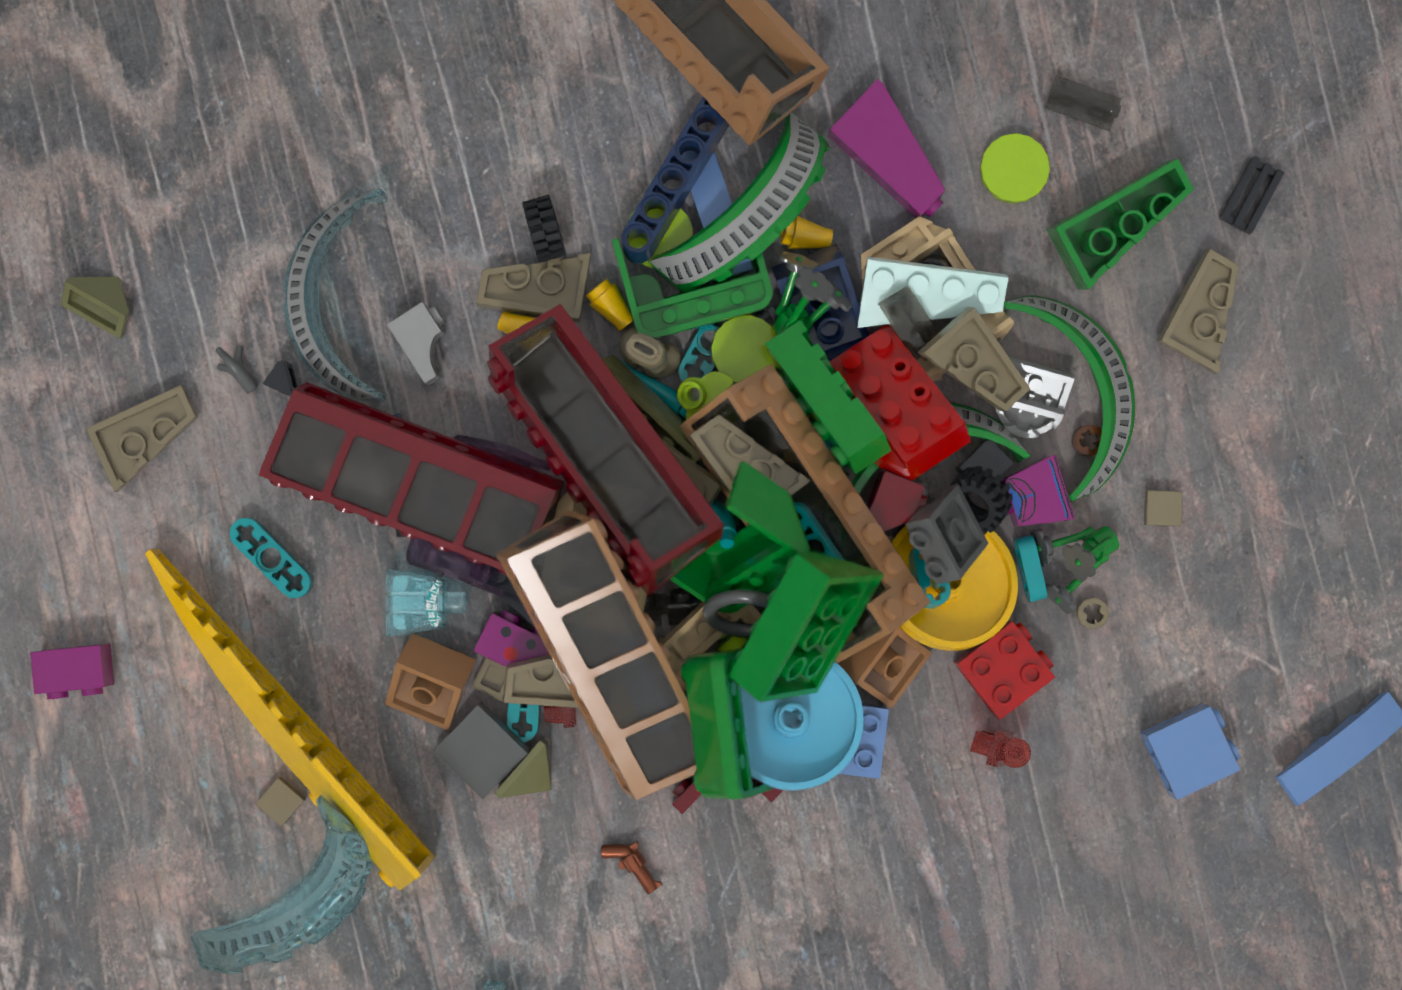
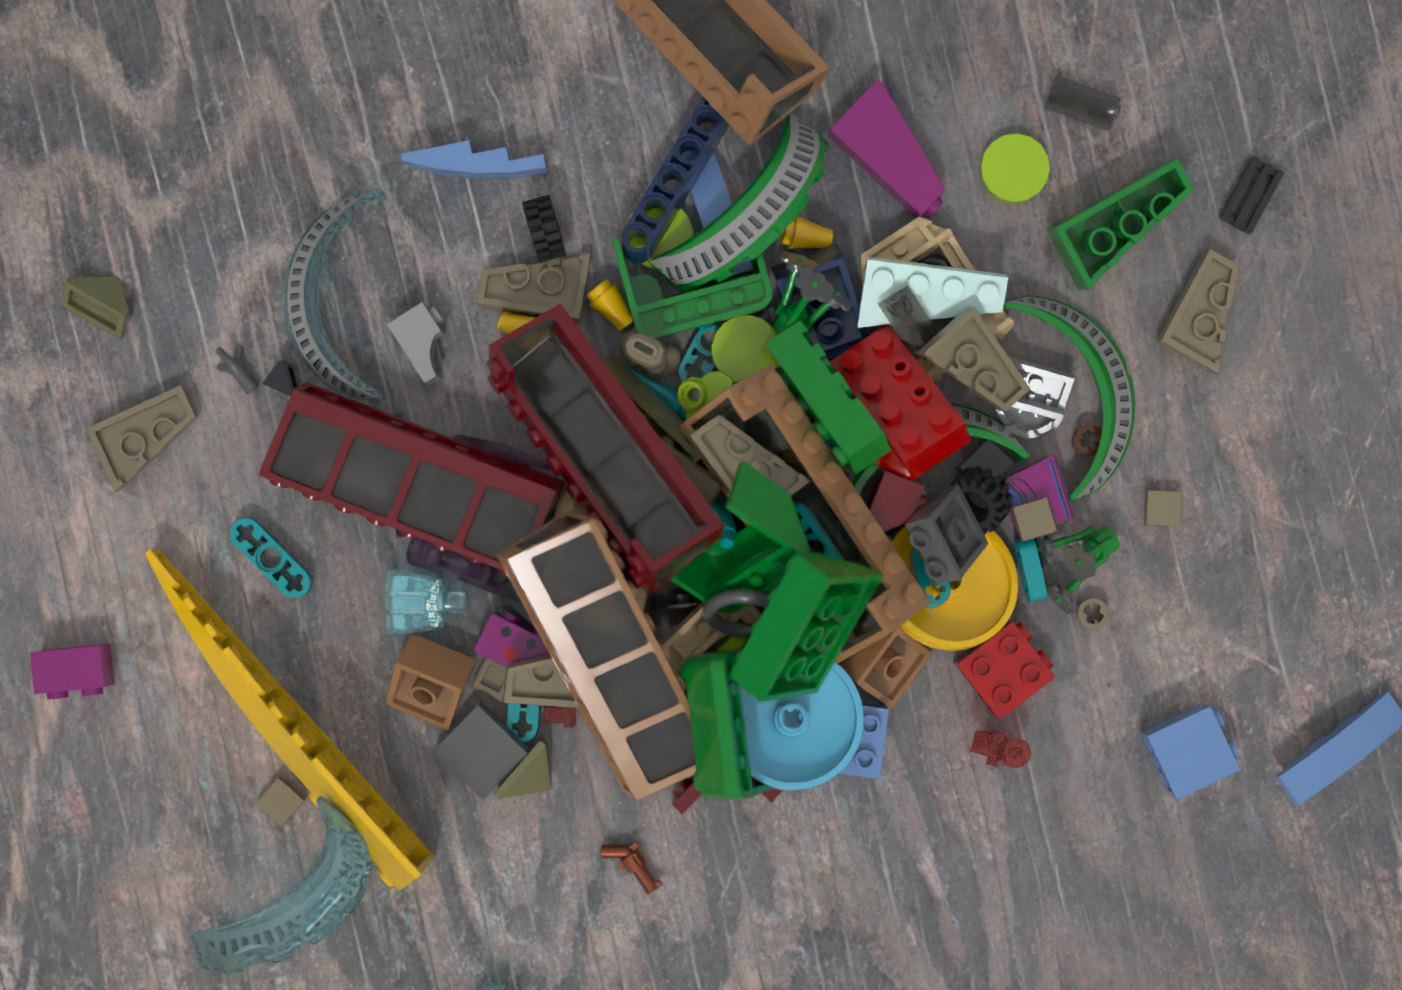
(461, 161): none -> medium blue slope
(1034, 519): none -> dark tan tile

